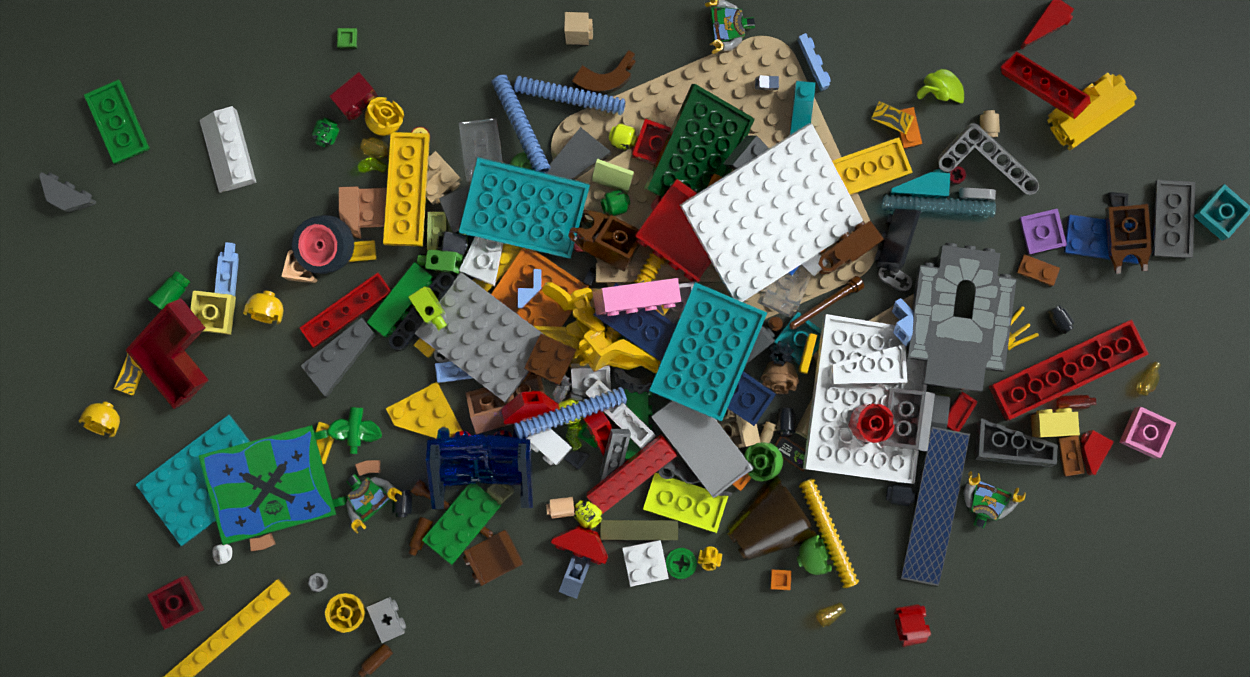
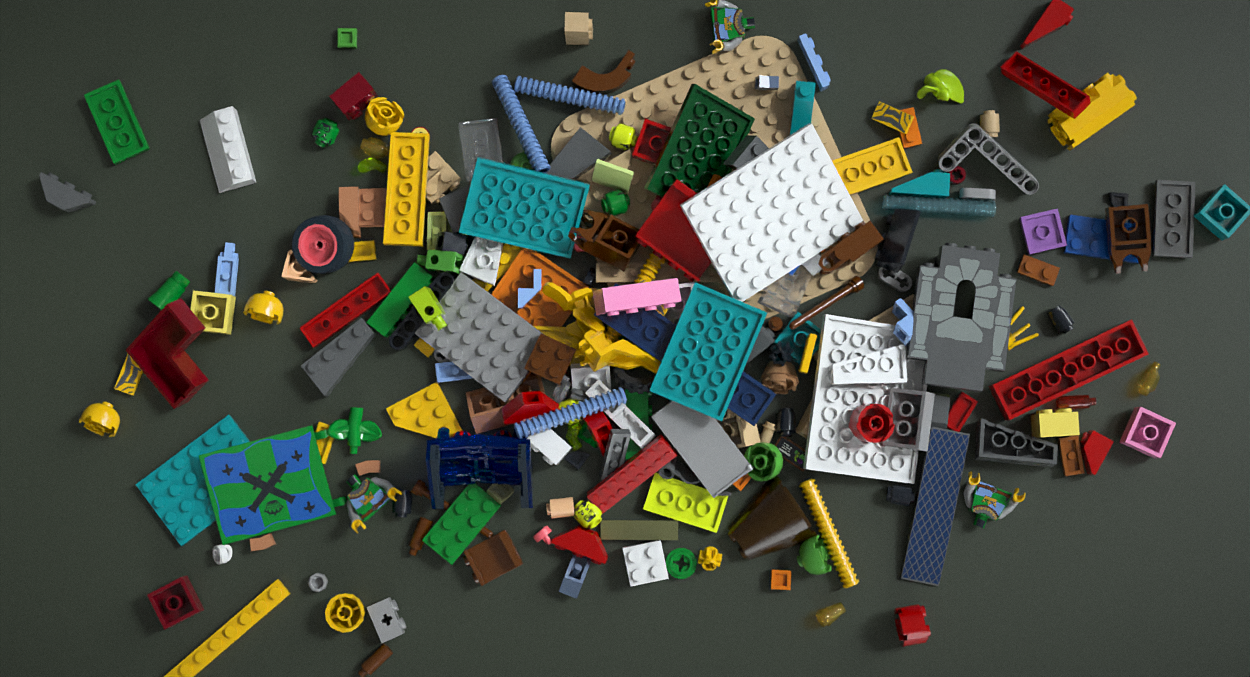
(543, 535): none -> coral tile

